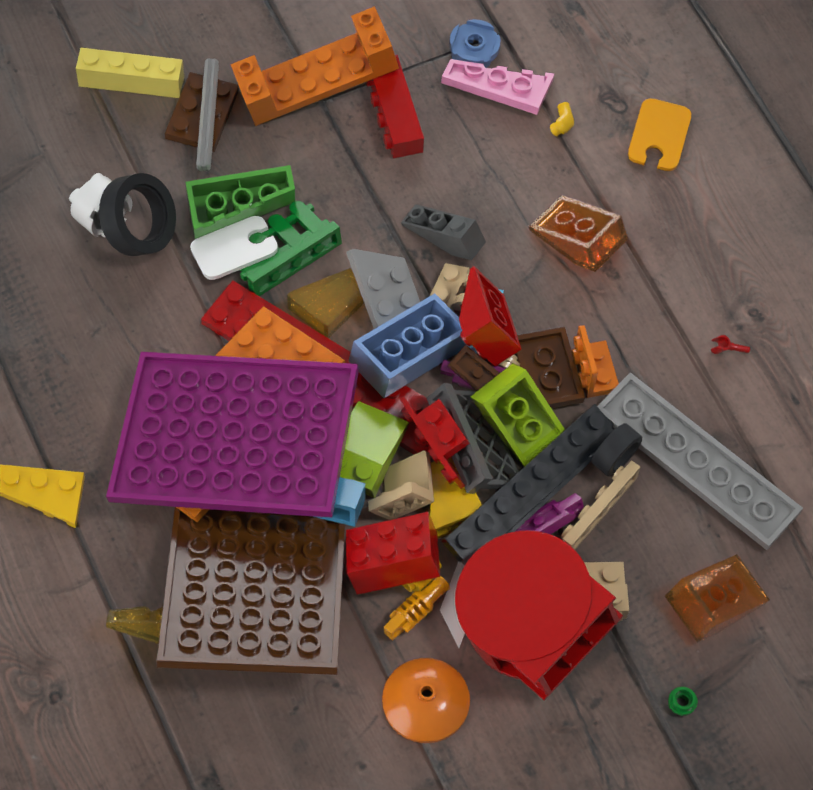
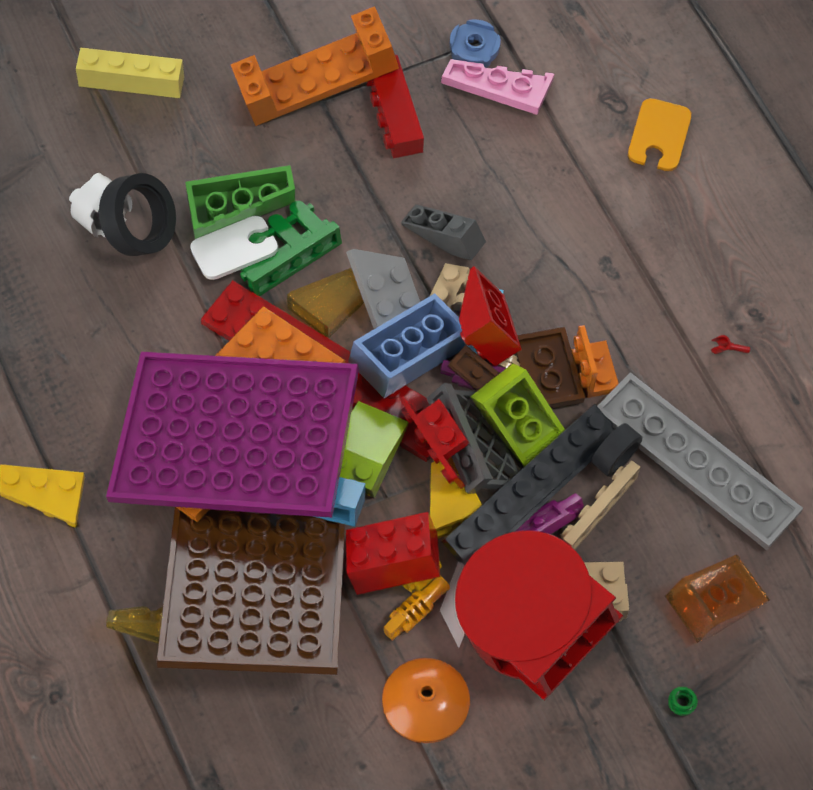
(186, 115): reddish brown plate -> none
(207, 114): light grey axle -> none
(406, 487): tan bracket -> none
(564, 122): yellow arm -> none
(580, 232): clear orange slope -> none

